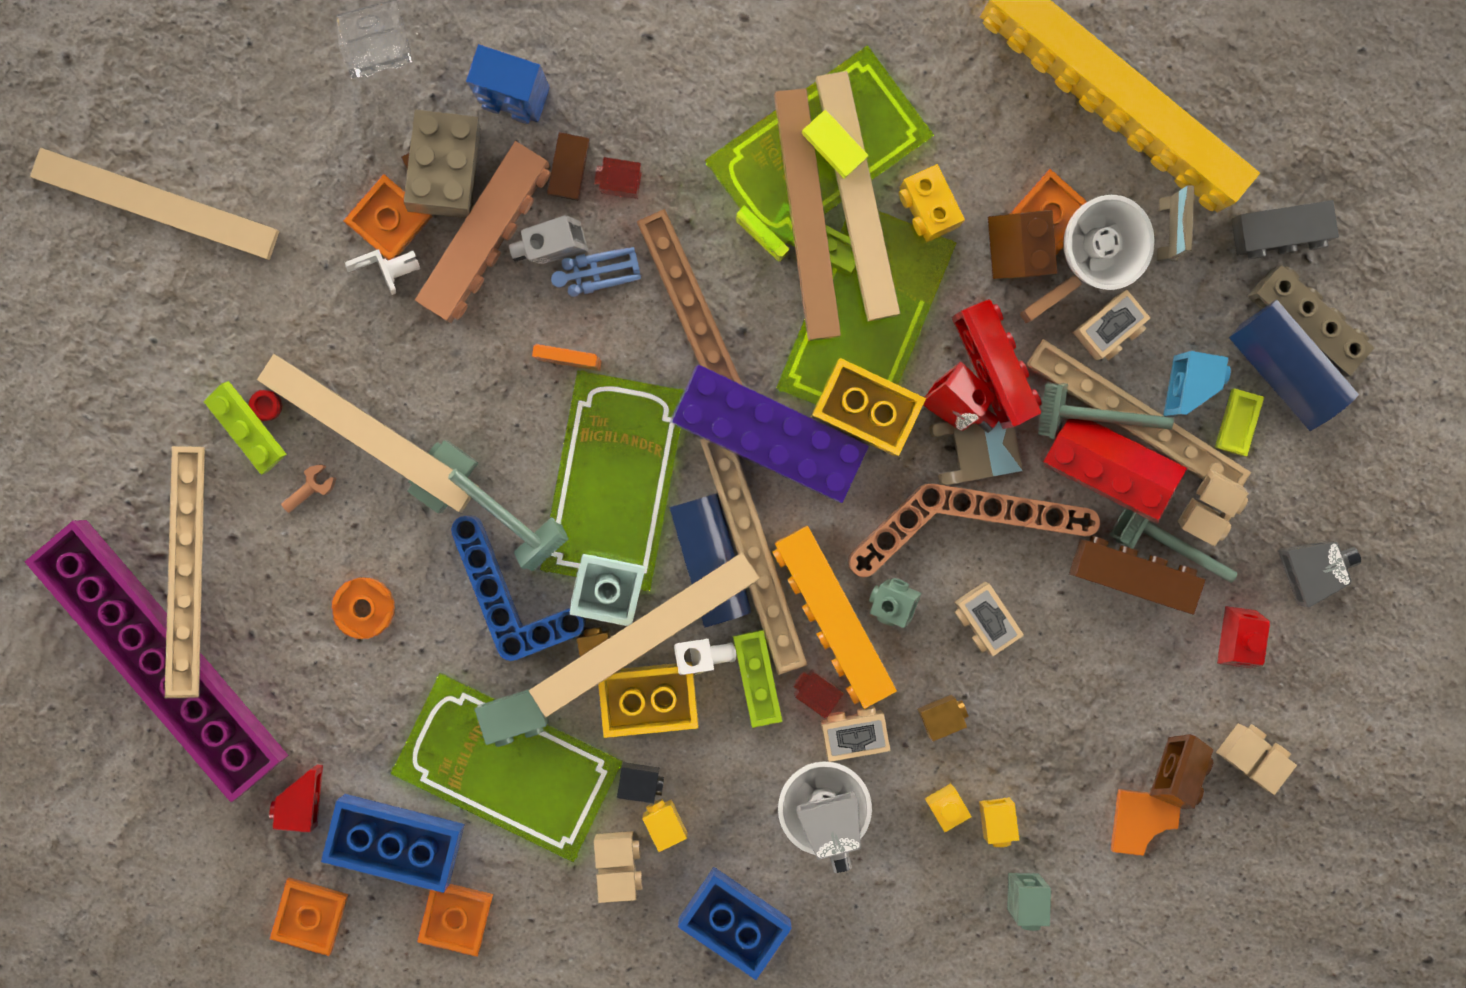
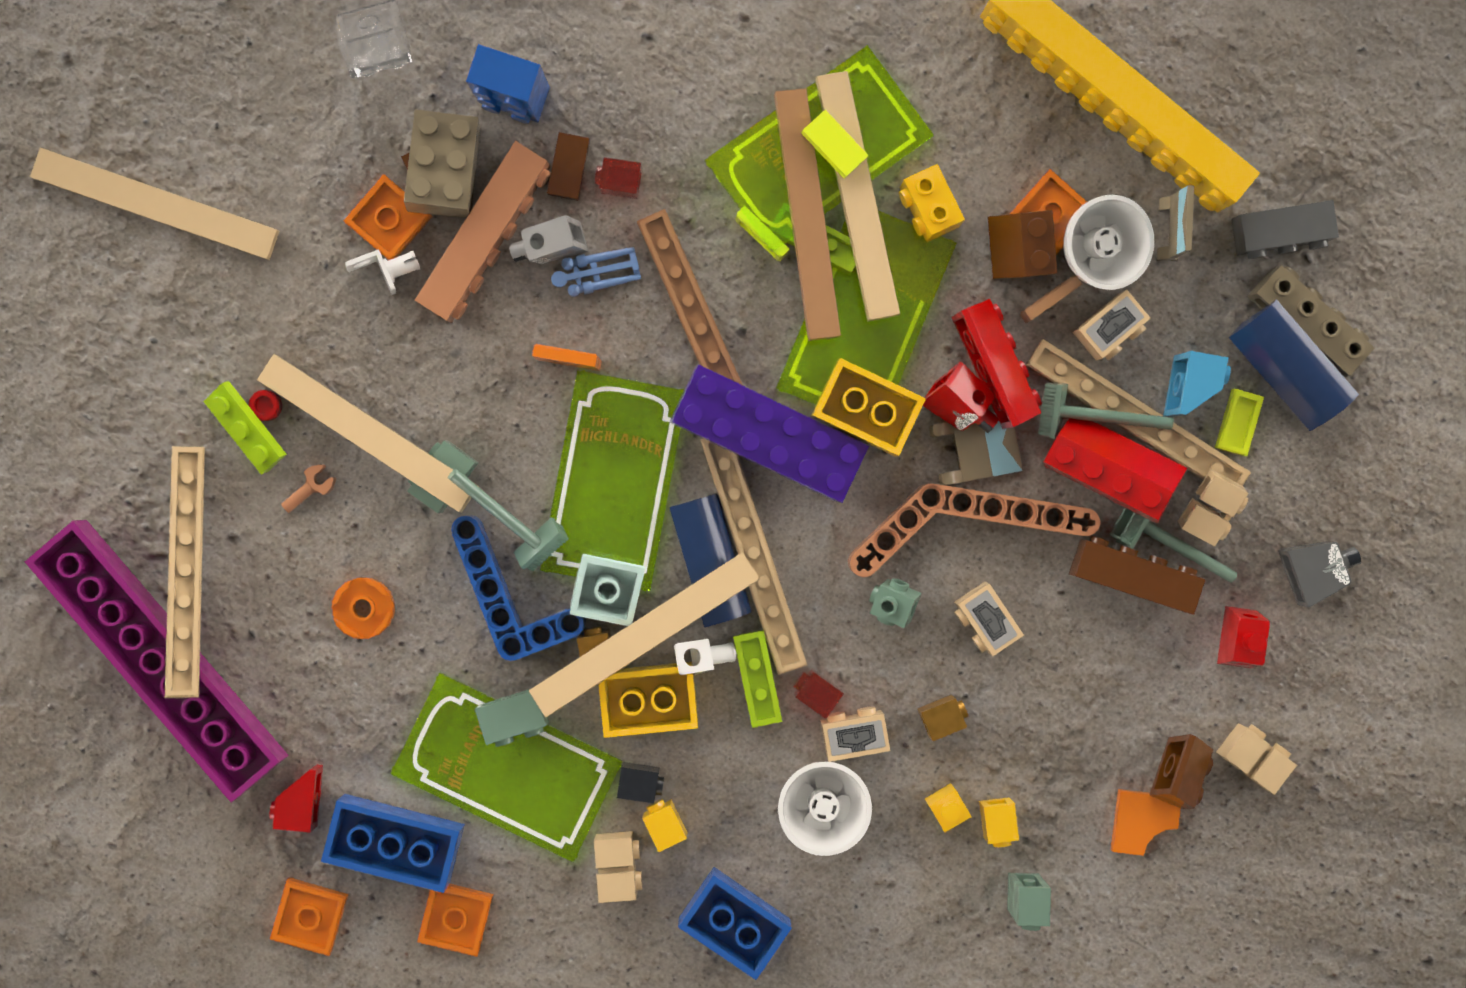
(832, 828): light grey torso -> none
(835, 617): light orange brick -> none

